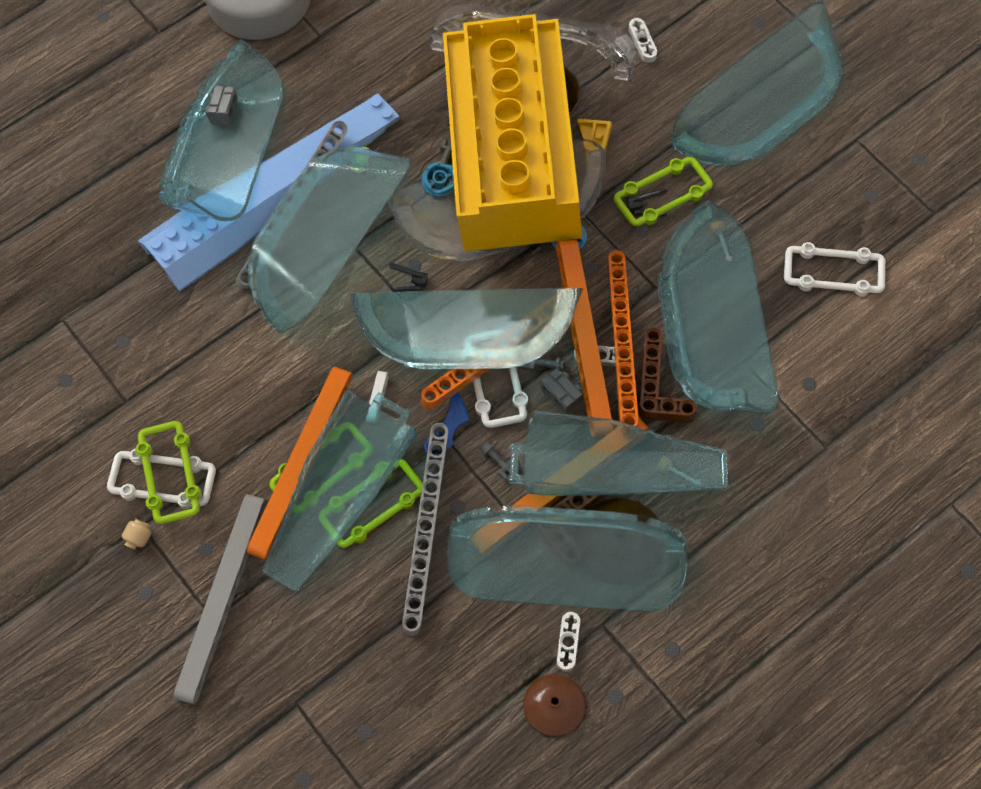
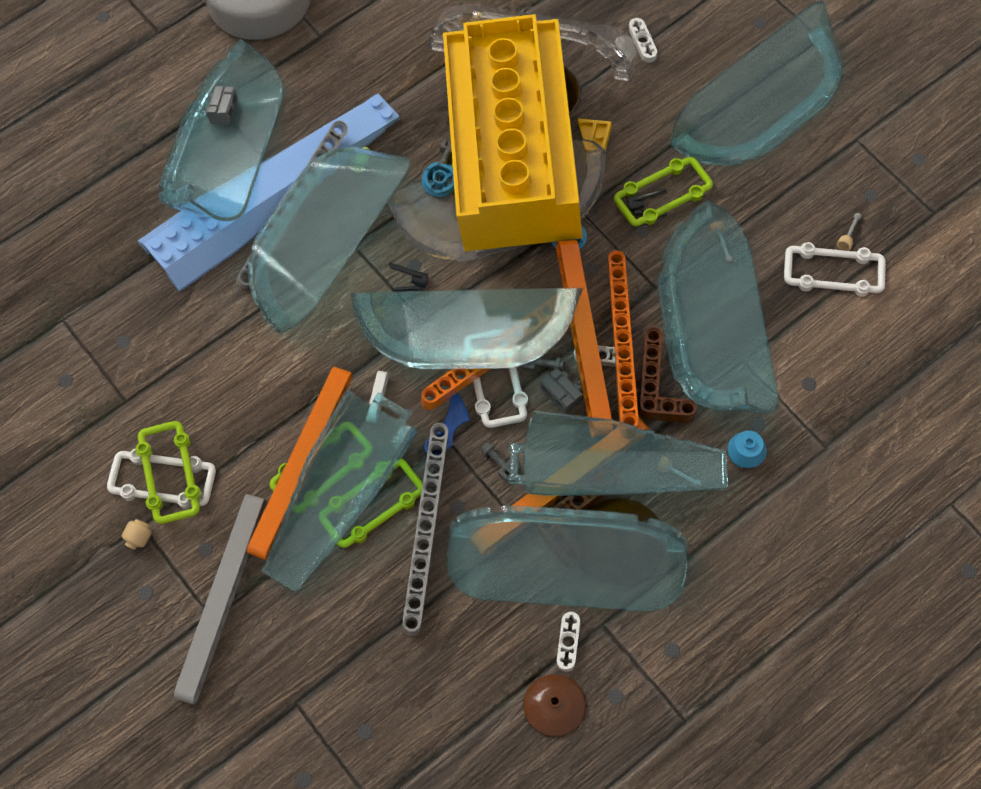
(747, 449): none -> dark azure cone
(845, 242): none -> tan hinge

